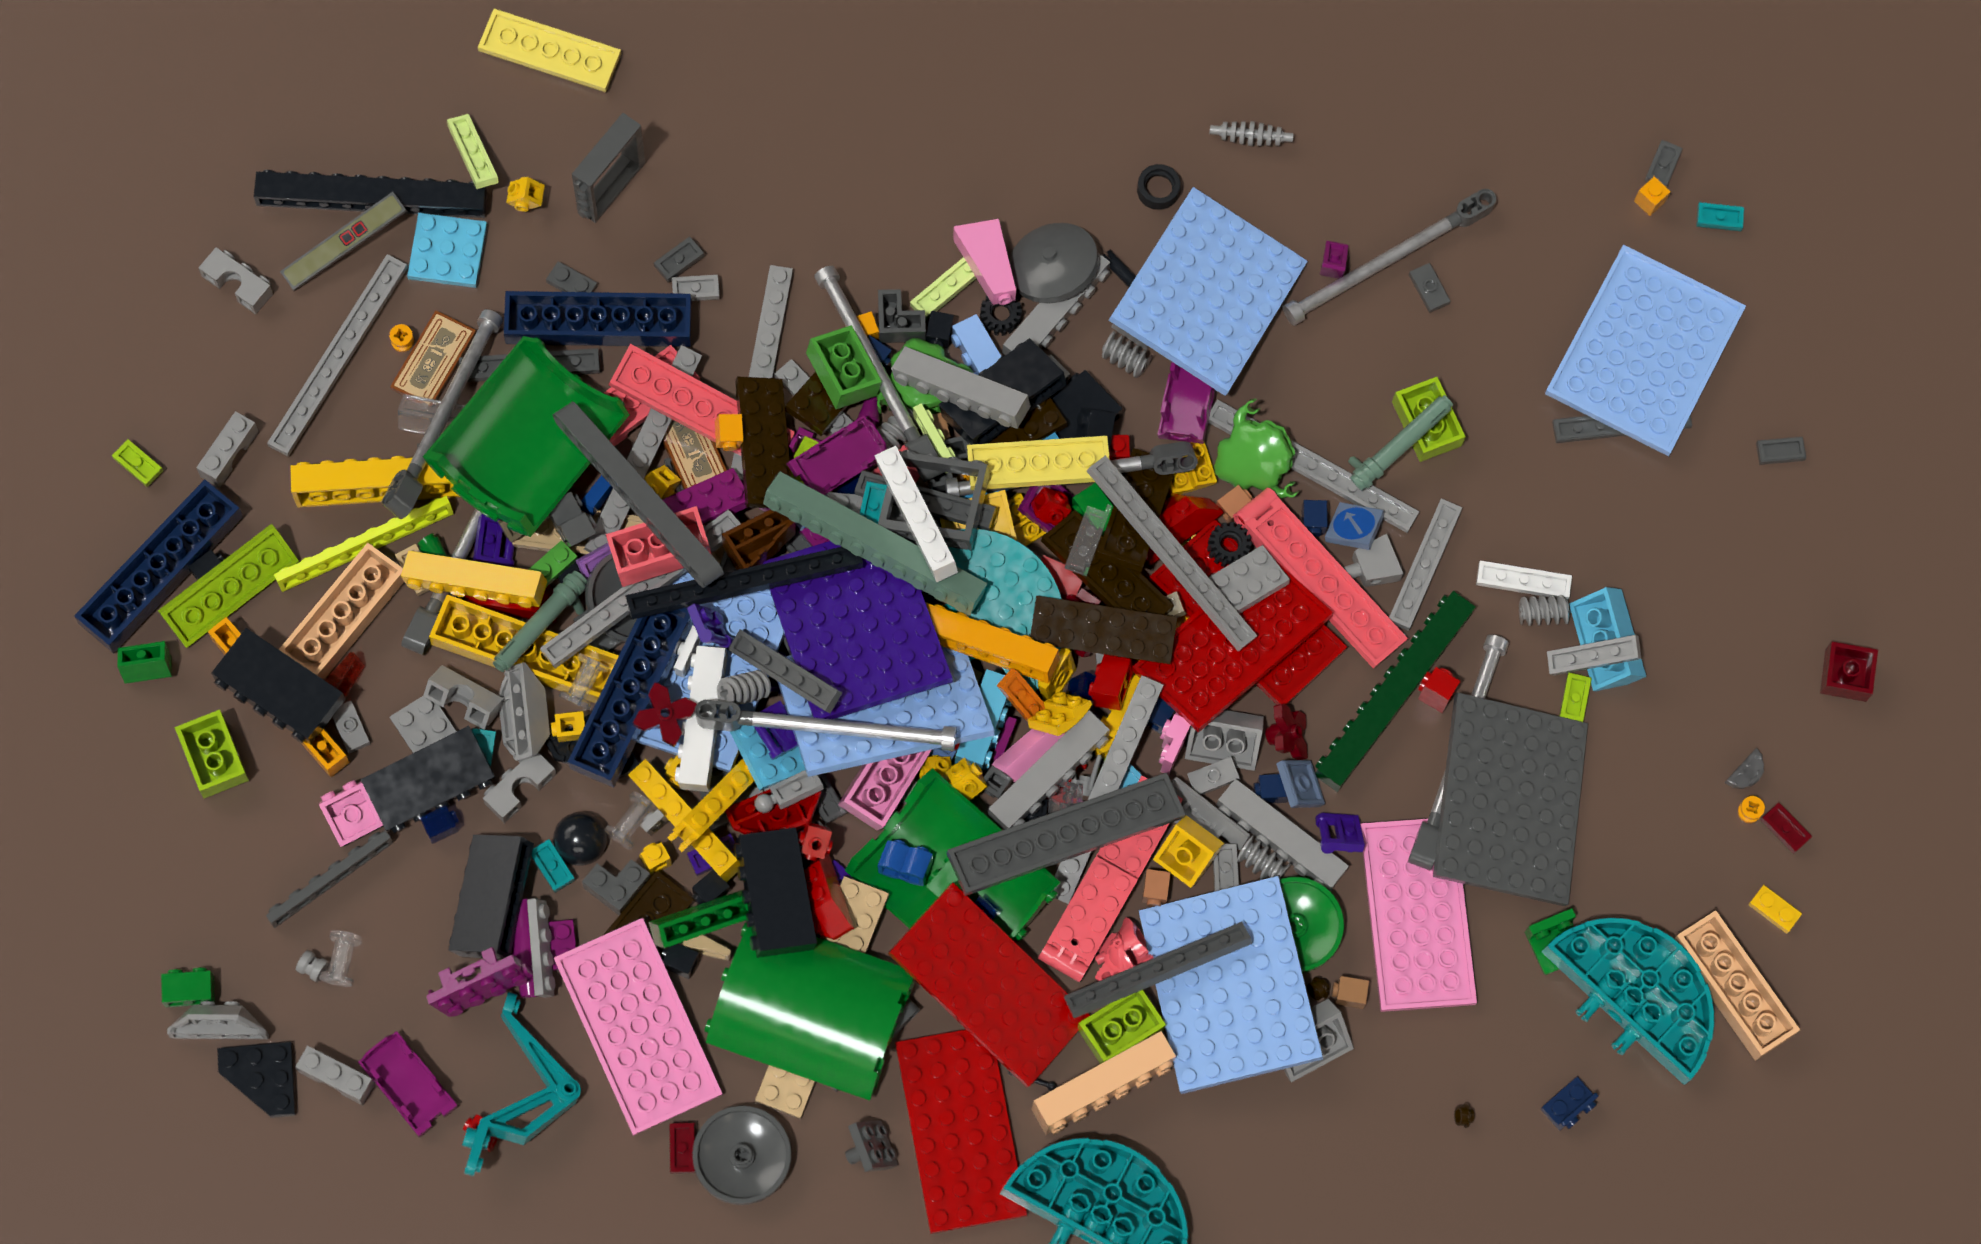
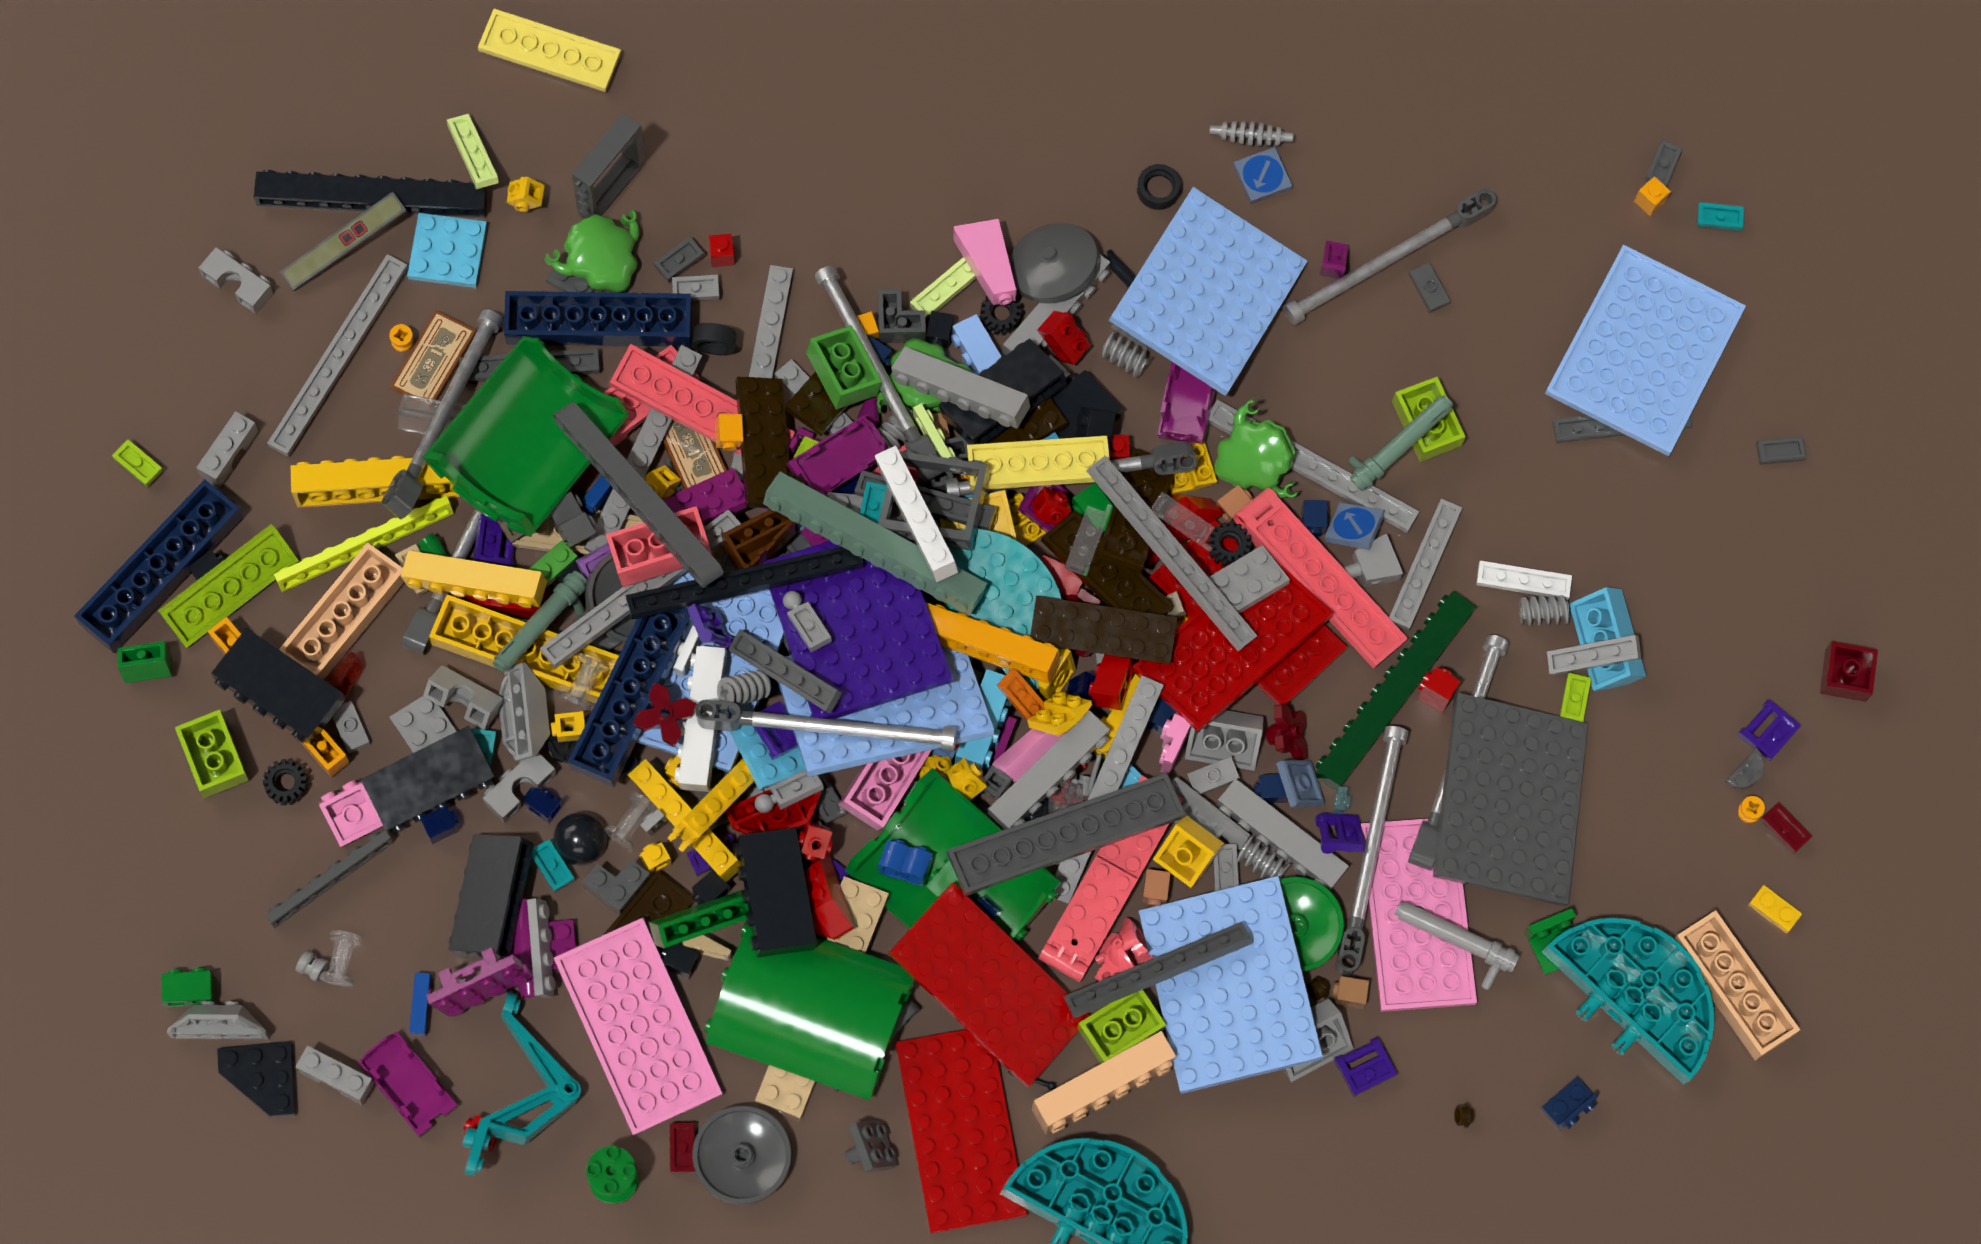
(280, 769): none -> black tyre
(420, 1004): none -> blue piece
(542, 803): none -> clear blue brick
(600, 253): none -> bright green piece
(612, 1175): none -> green piece
(714, 339): none -> black tyre
(721, 250): none -> red brick
(806, 621): none -> light grey plate
(1064, 337): none -> red brick
(1182, 520): none -> clear panel
(1262, 175): none -> tile
(1341, 800): none -> clear light blue plate
(1368, 1074): none -> dark purple plate
(1394, 737): none -> flat silver piece
(1490, 951): none -> light grey cylinder
(1775, 735): none -> dark purple plate

